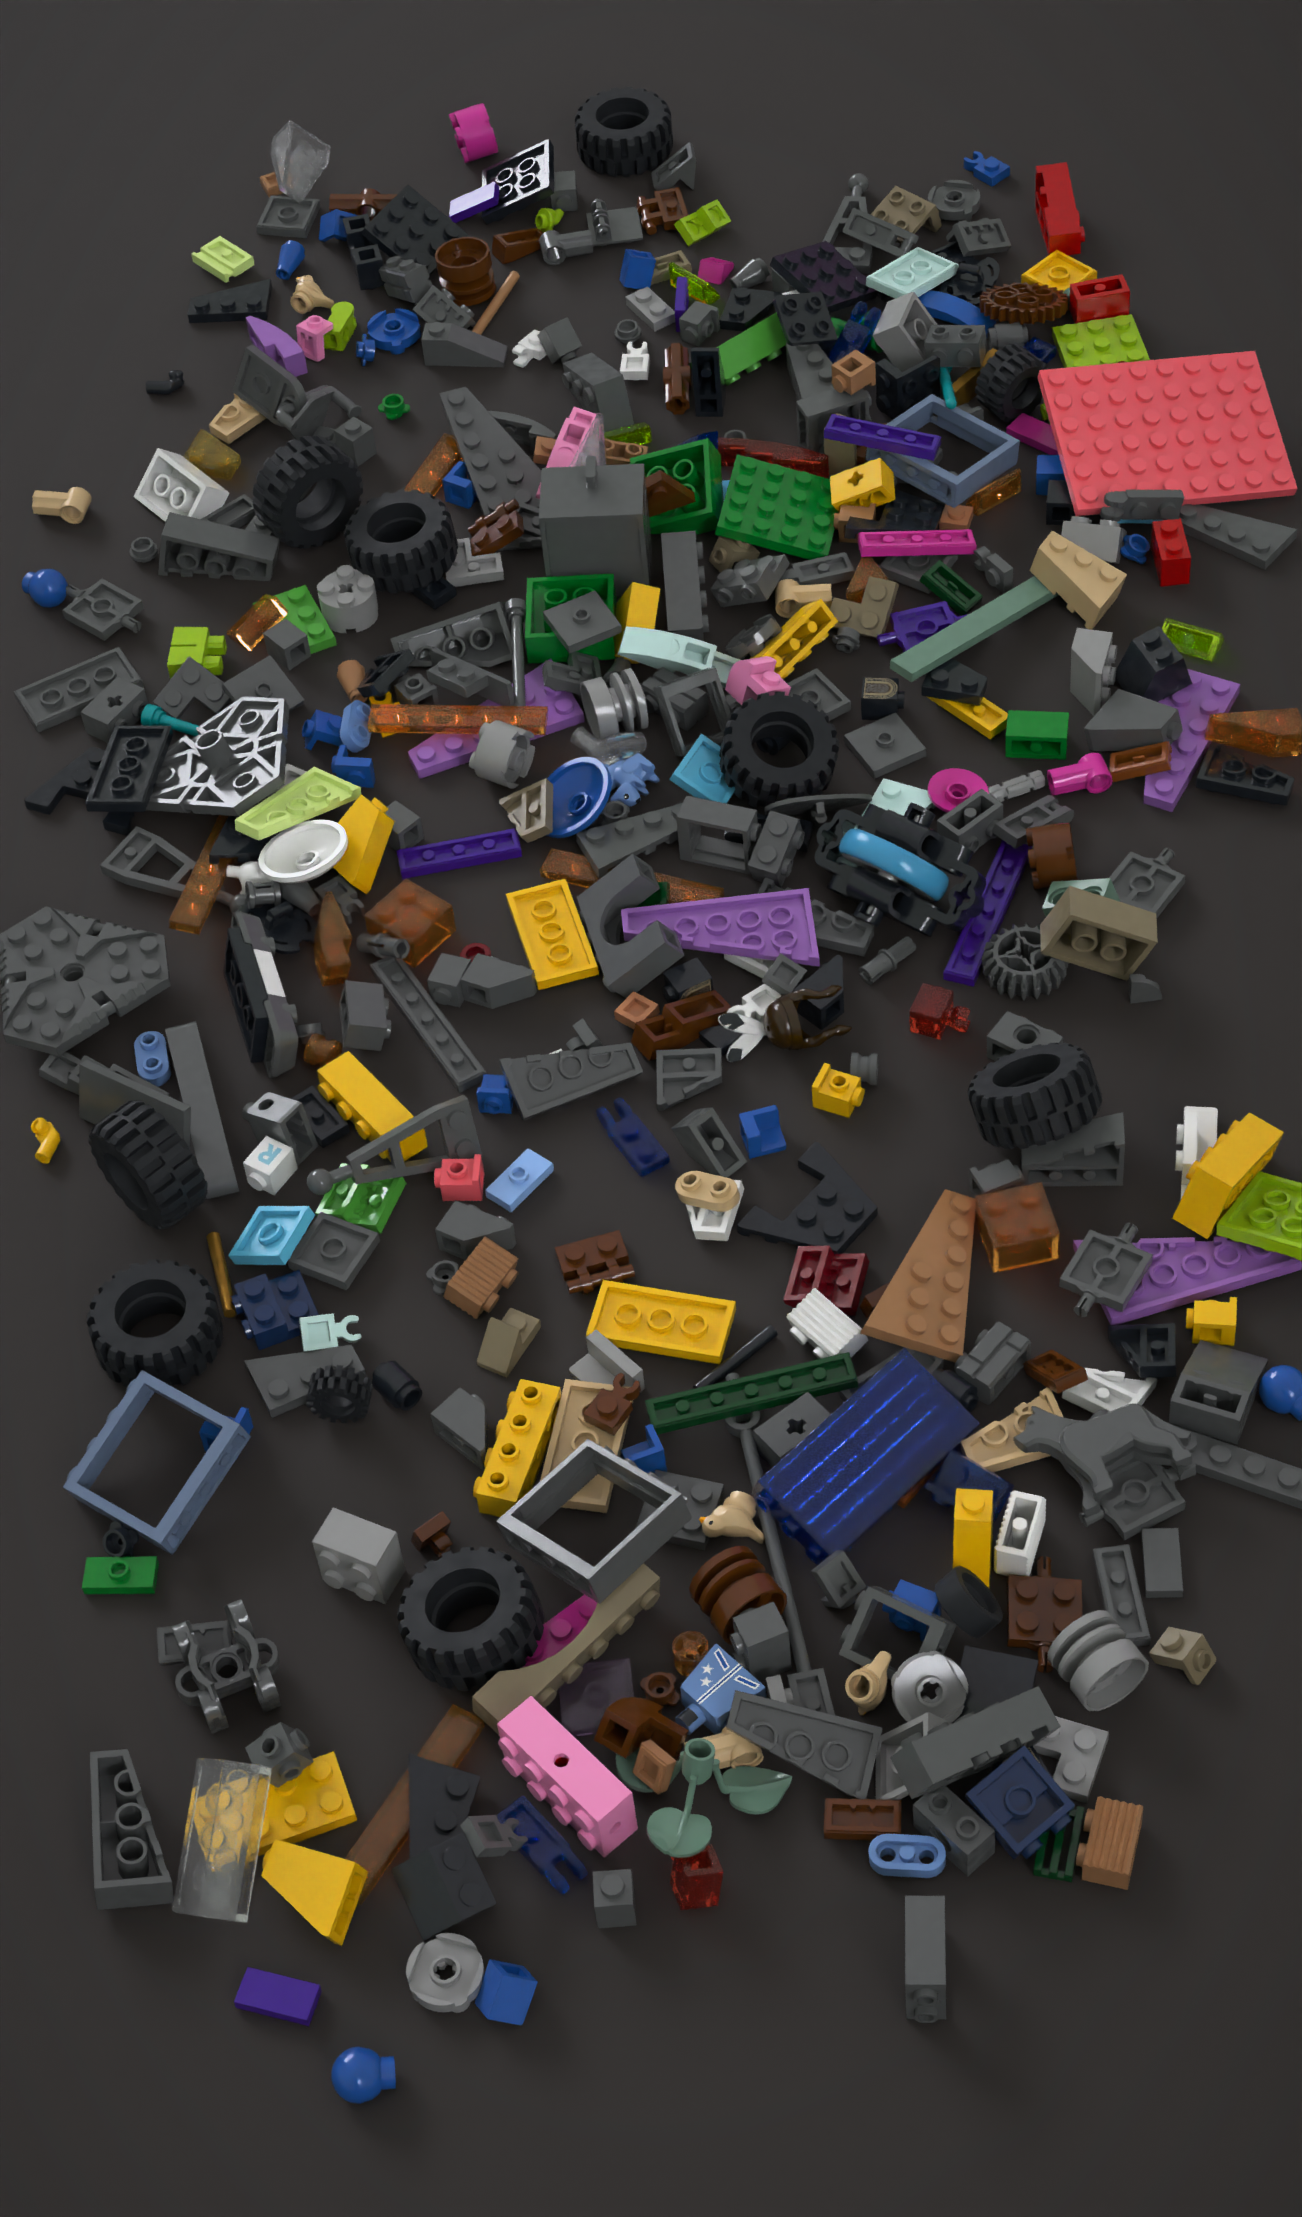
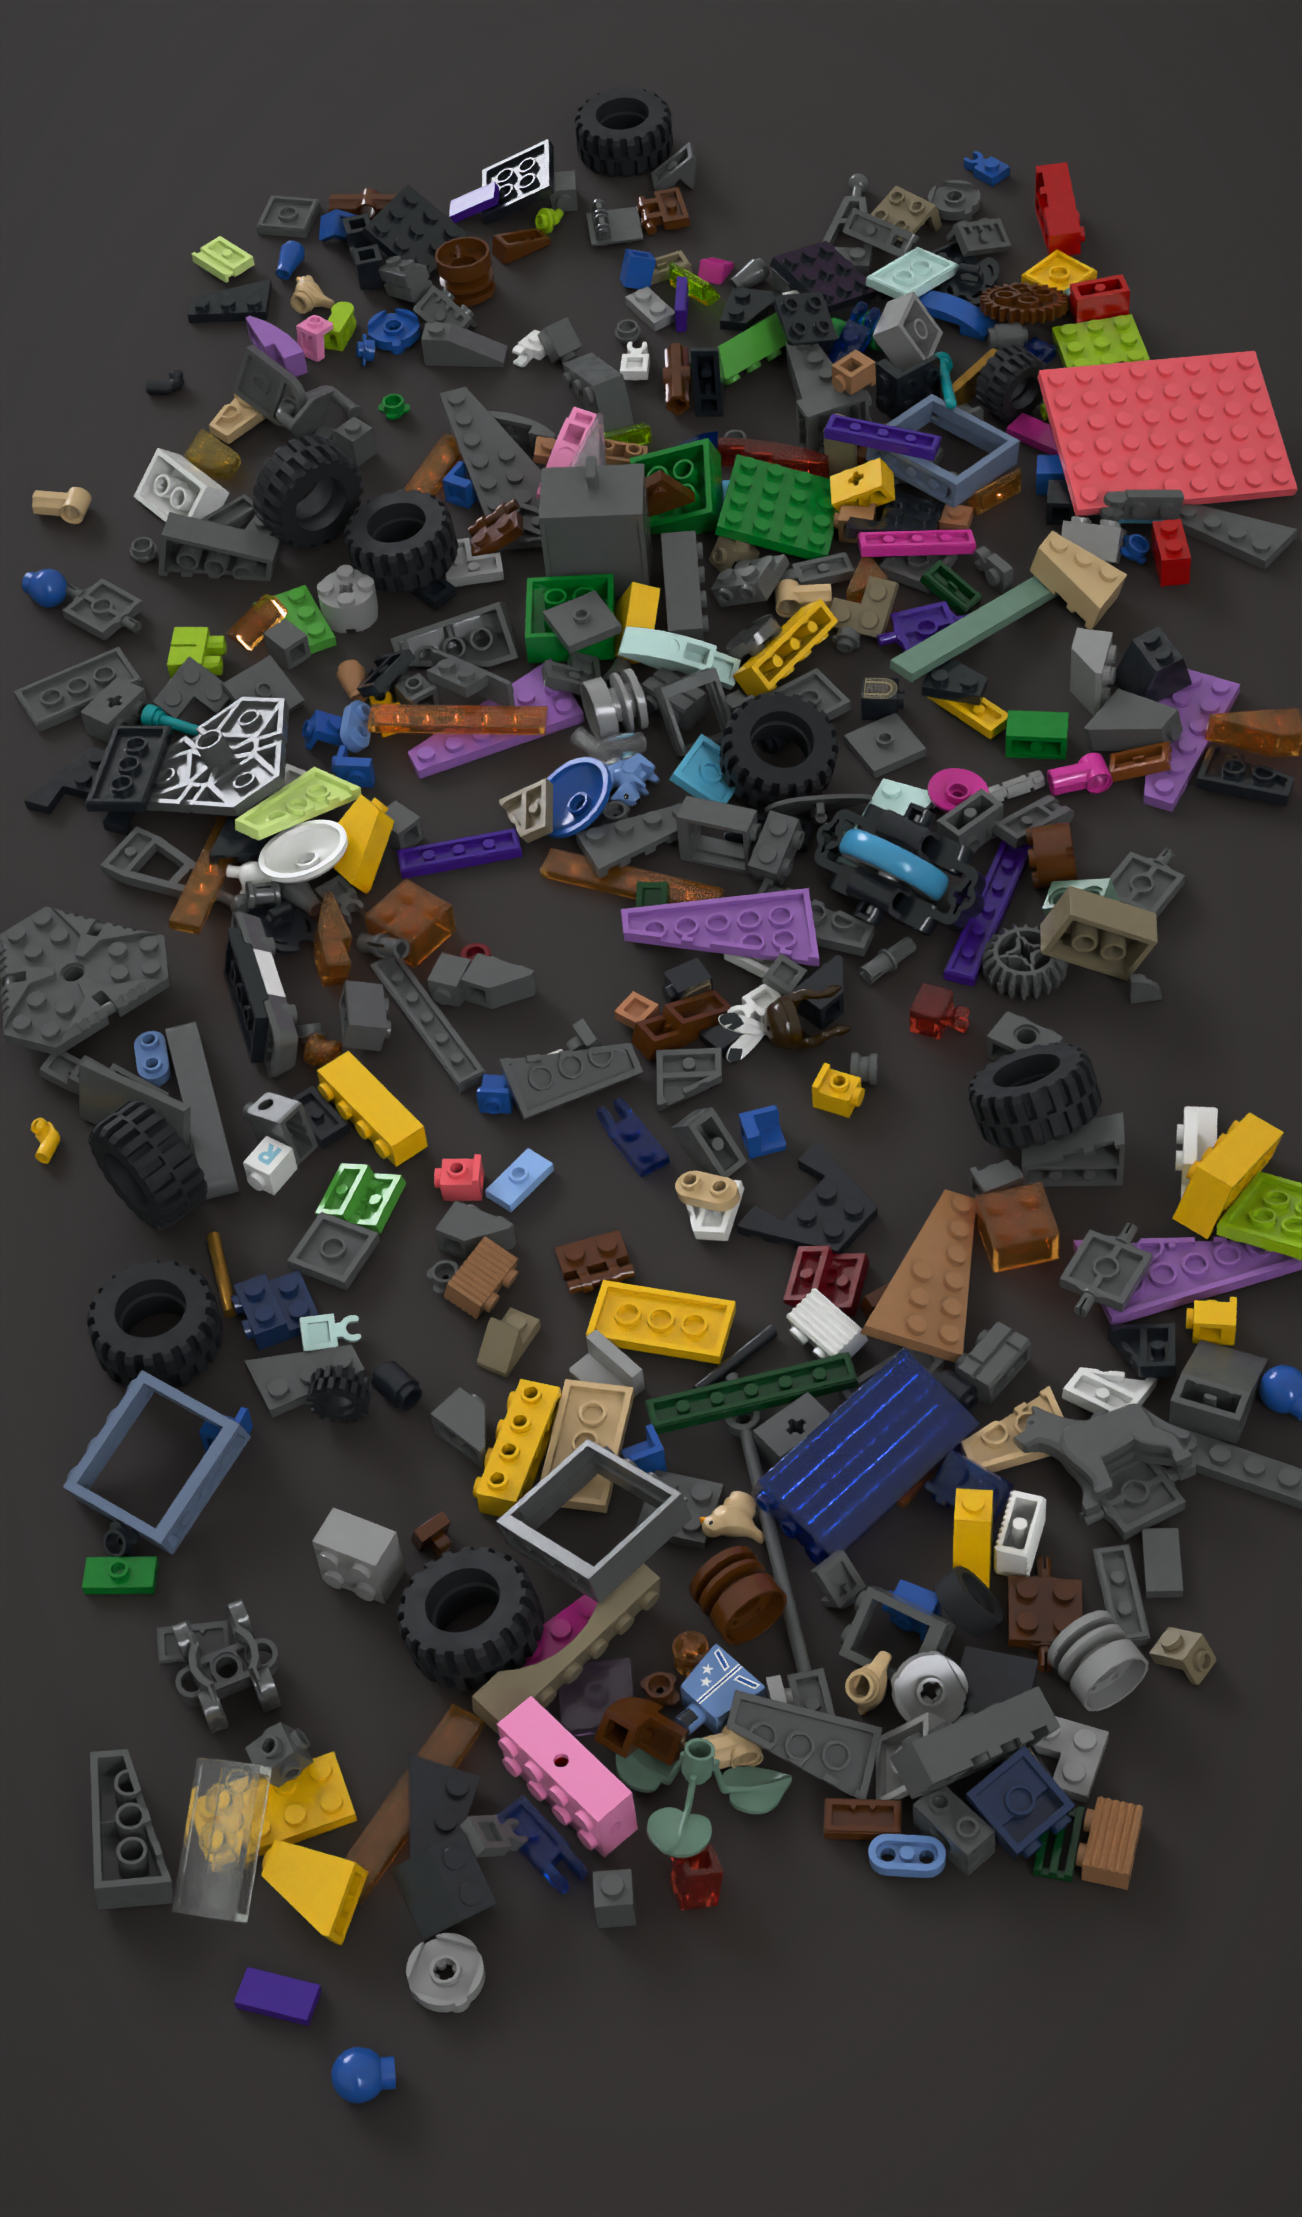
(270, 184): medium nougat tile -> none
(271, 1235): medium azure plate -> none
(298, 160): clear wedge -> none
(457, 1134): dark grey plate -> none
(473, 132): dark pink brick -> none
(496, 302): medium nougat bar -> none
(502, 753): light grey brick -> none
(506, 1992): blue panel -> none
(516, 614): dark grey piece -> none
(552, 934): yellow plate -> none
(558, 246): dark grey piece -> none
(612, 1408): reddish brown plate -> none
(648, 954): dark grey arch -> none
(654, 1766): medium nougat tile -> none
(699, 323): dark grey brick -> none
(702, 222): lime slope -> none
(755, 677): bright pink brick -> none
(761, 1641): dark grey brick -> none
(925, 1958): dark grey window -> none
(957, 345): dark grey brick -> none
(1055, 1371): reddish brown plate -> none
(1193, 639): clear neon green slope -> none

